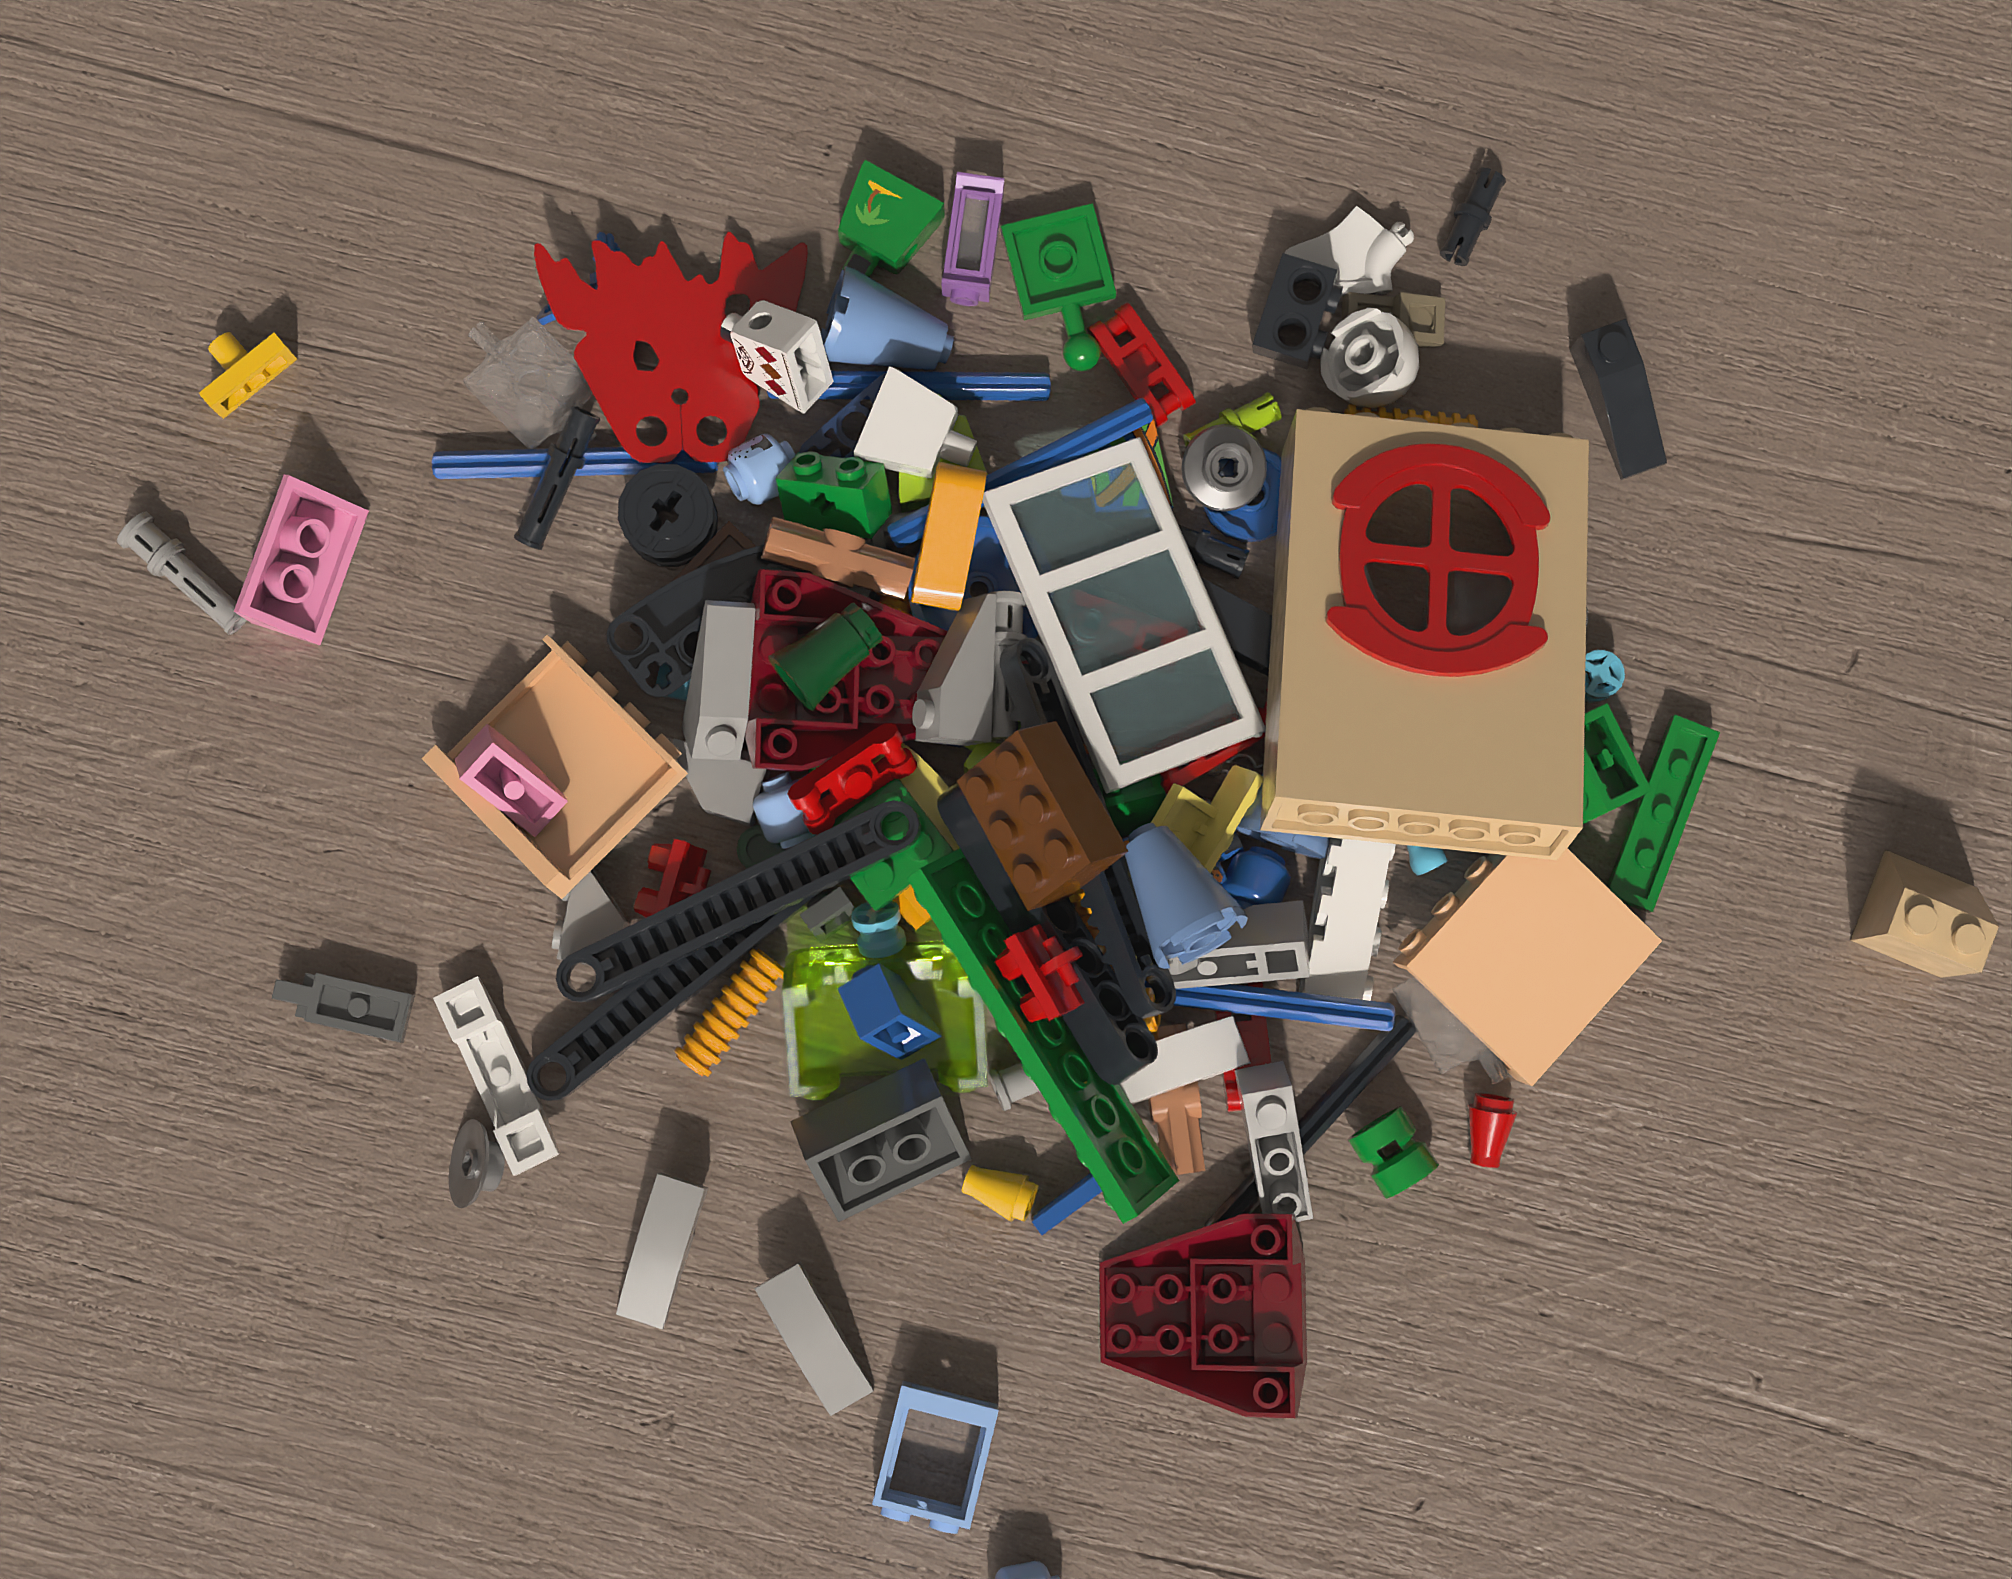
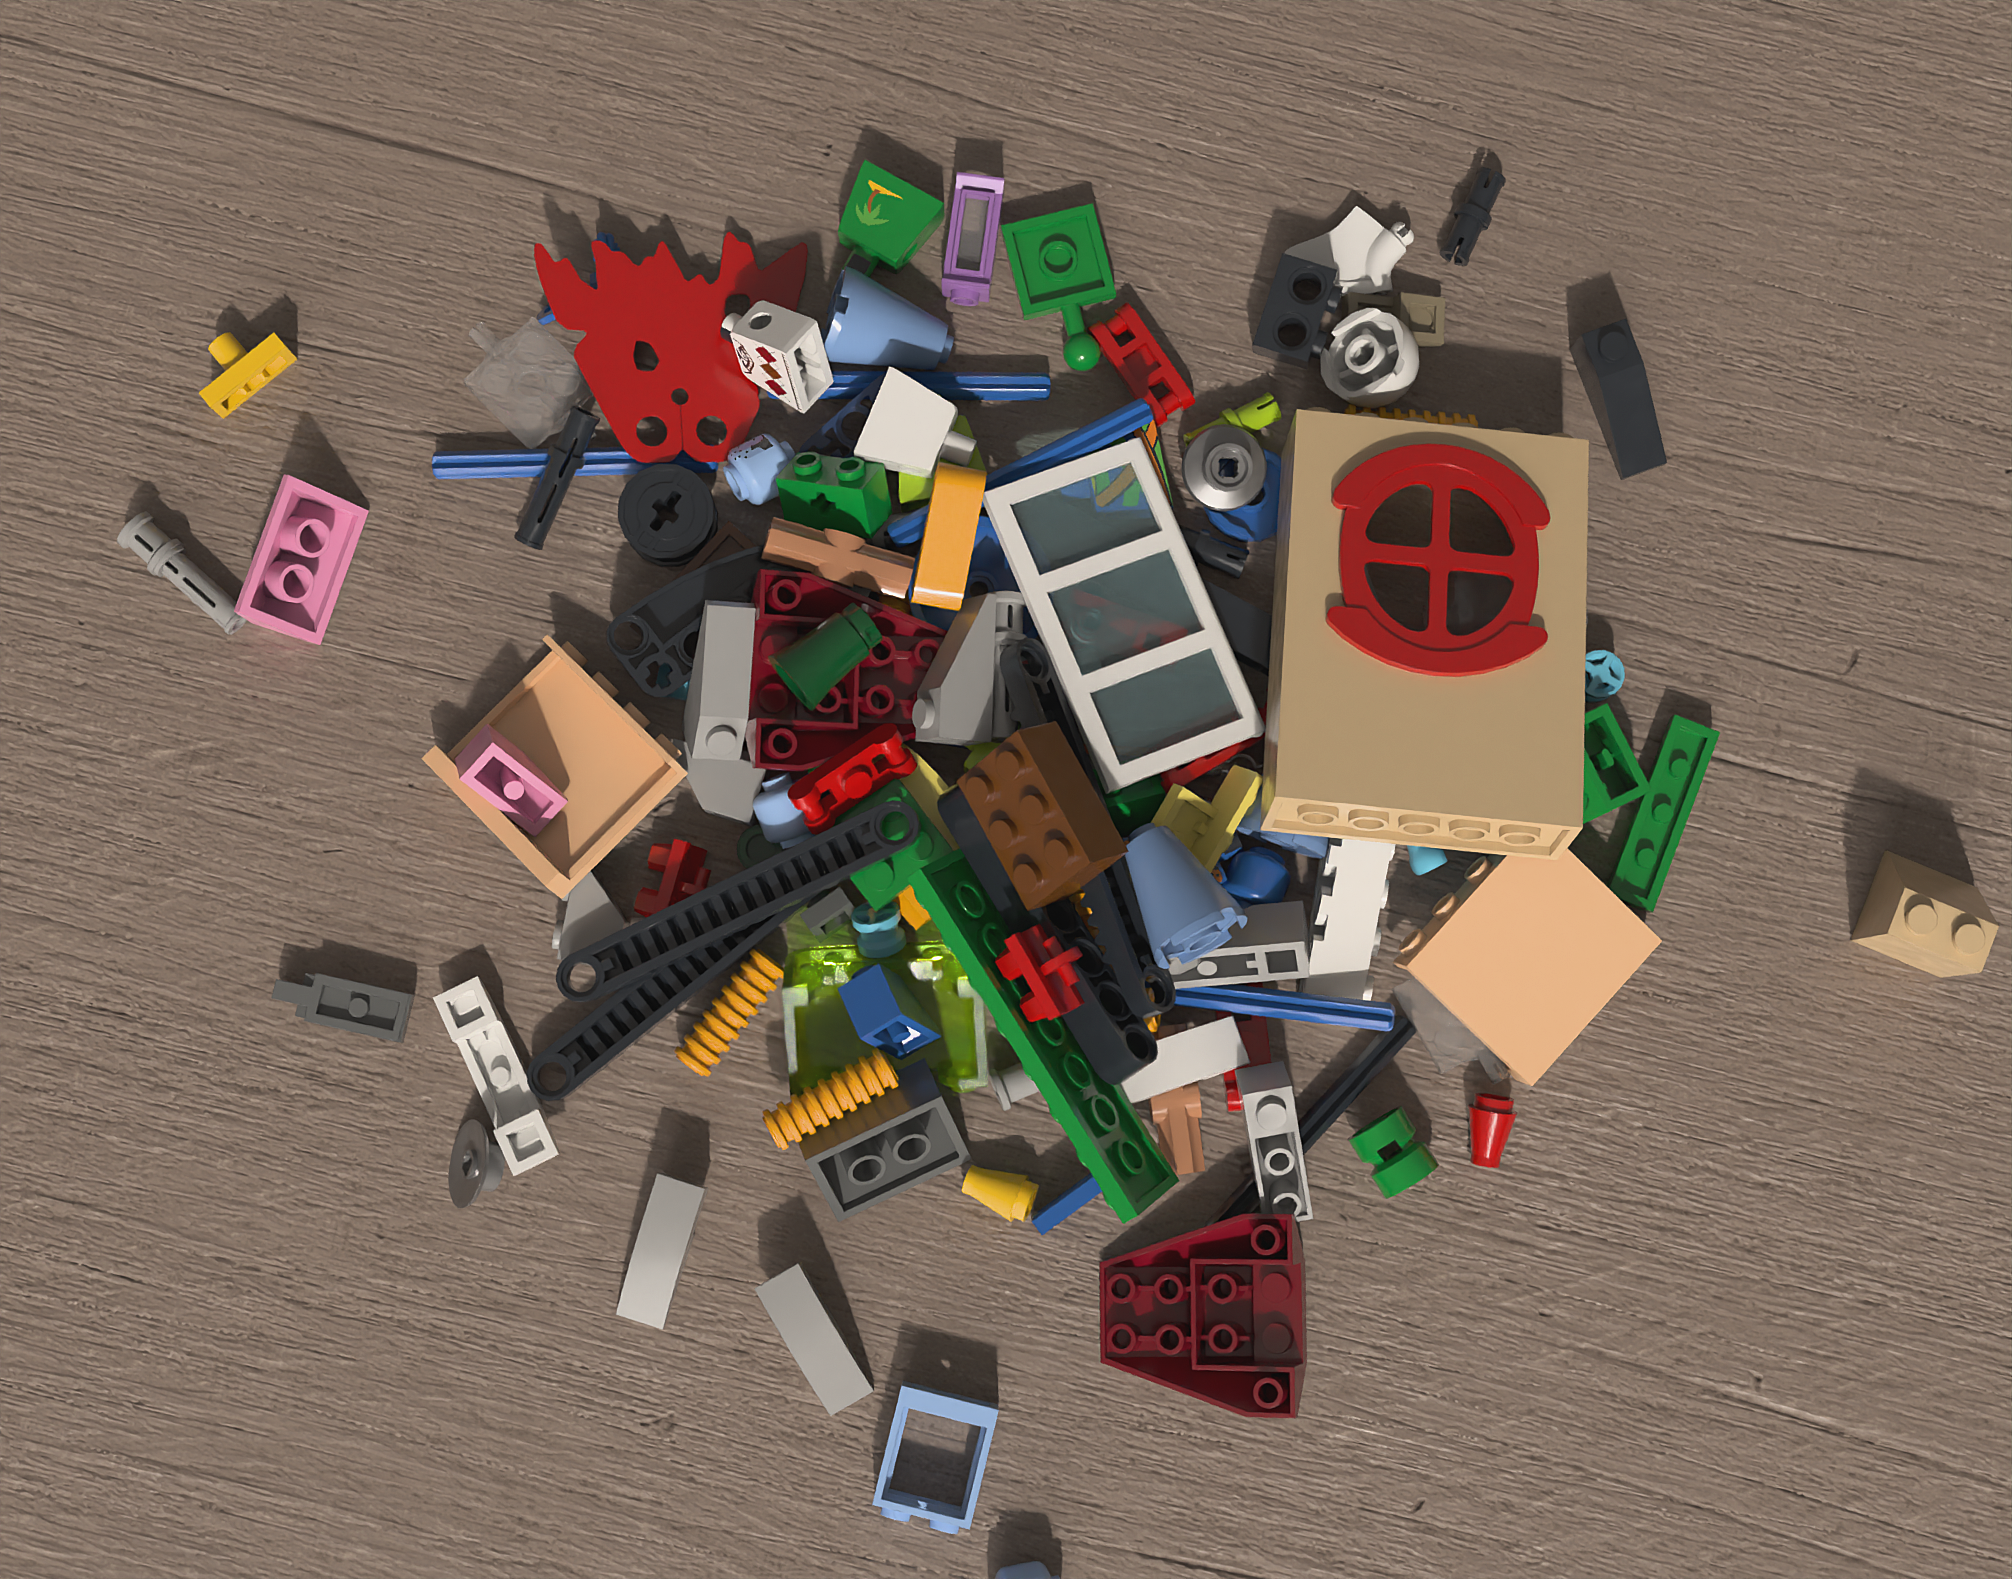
(830, 1098): none -> light orange piece

